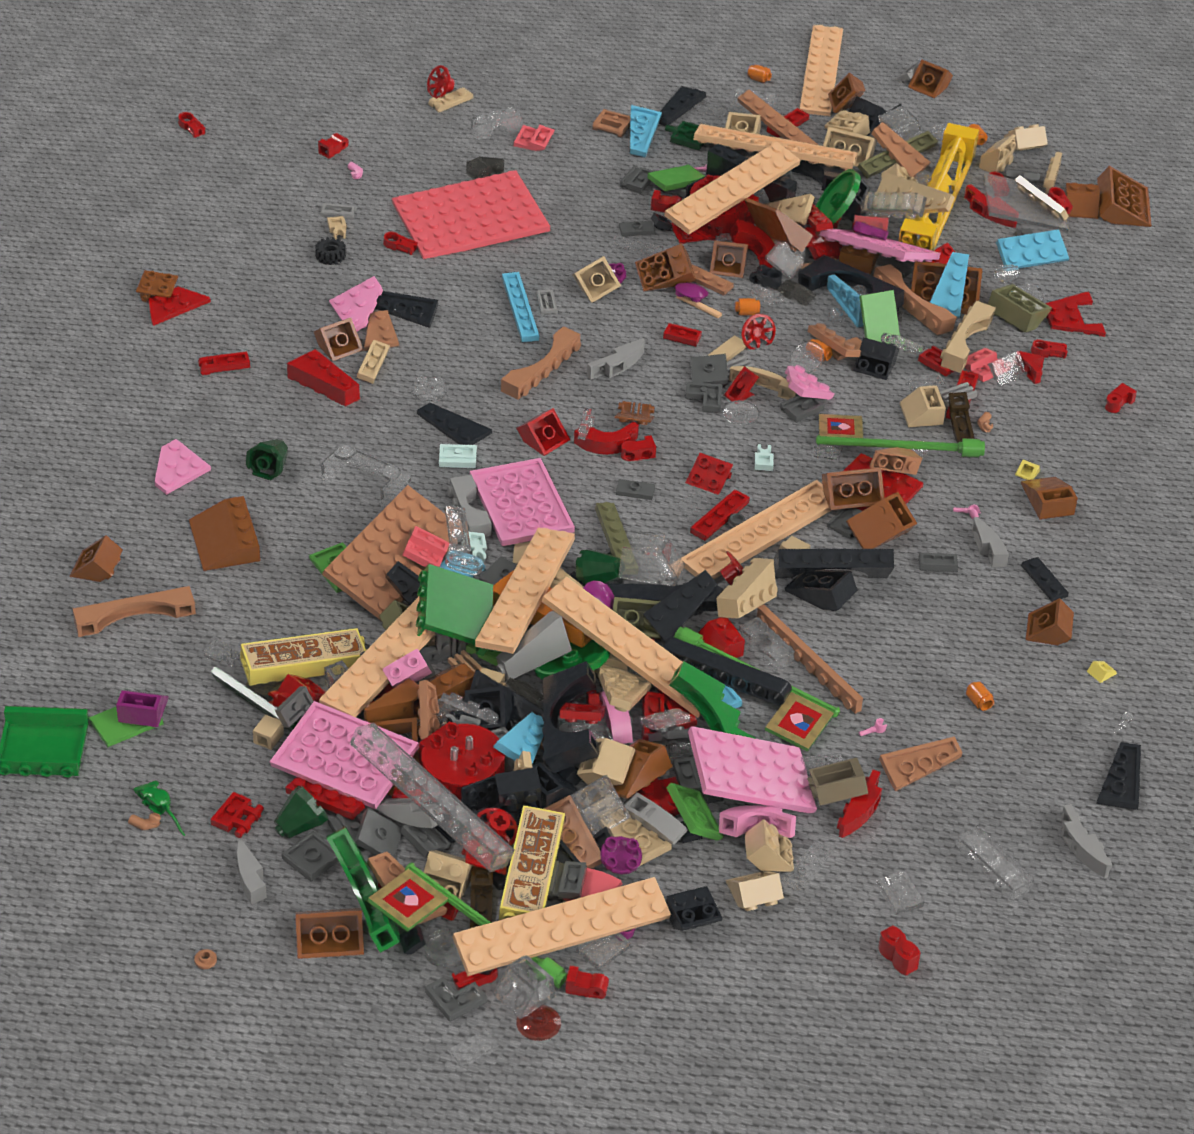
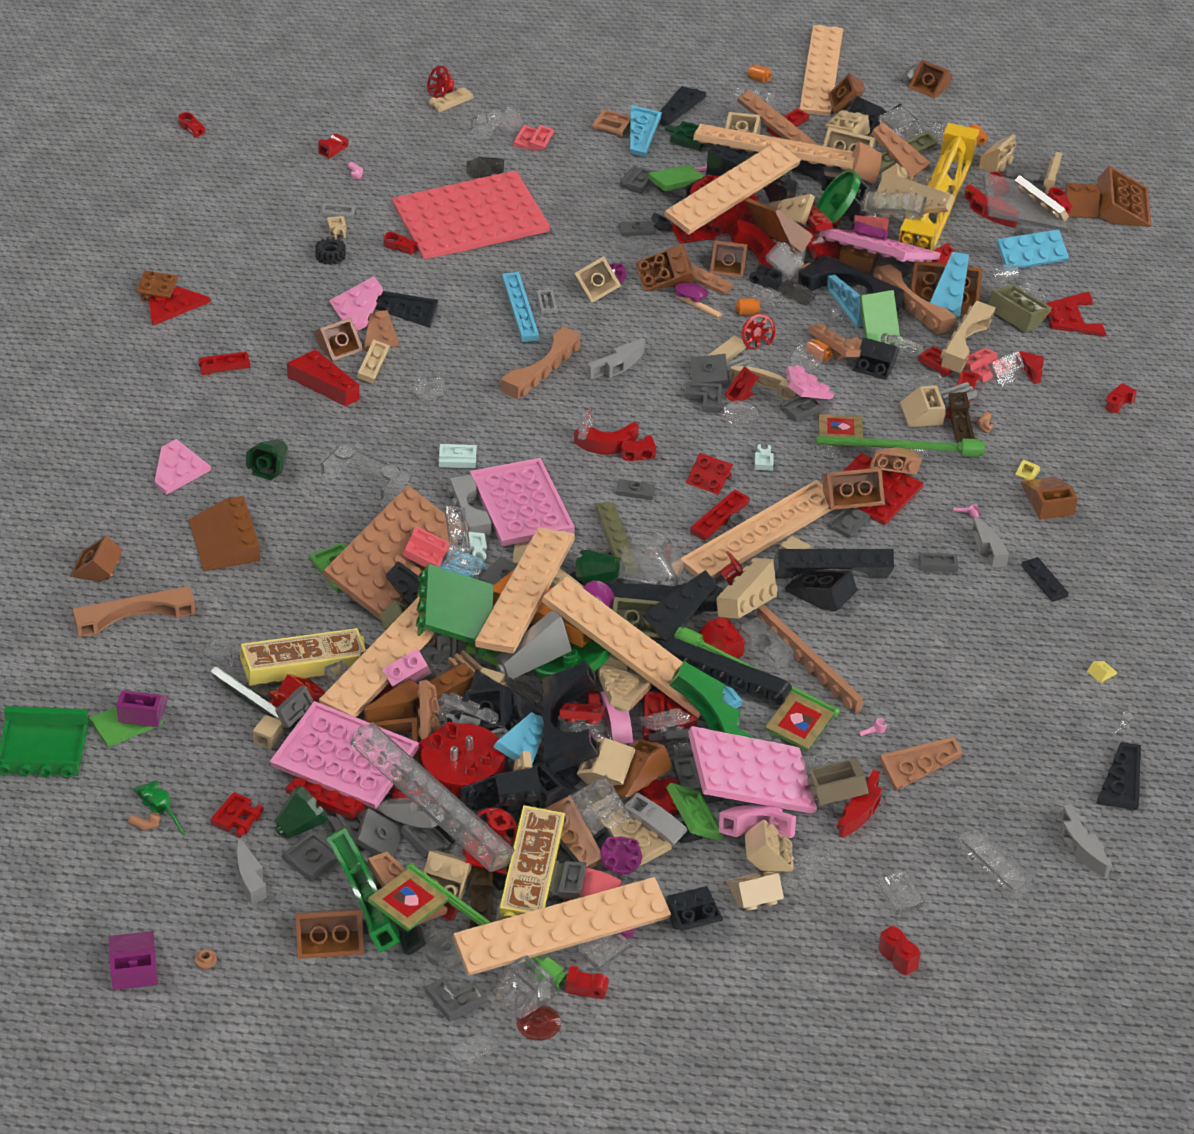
(132, 960): none -> magenta slope
(454, 426): black wing -> none
(462, 980): red piece -> none
(544, 432): red slope -> none
(641, 418): dark orange hinge -> none
(661, 202): red leg -> none
(682, 334): red plate -> none
(867, 162): none -> nougat slope
(882, 522): dark orange slope -> none
(980, 696): orange brick -> none
(1029, 137): tan slope -> none
(1049, 348): red piece -> none
(1050, 624): dark orange slope -> none

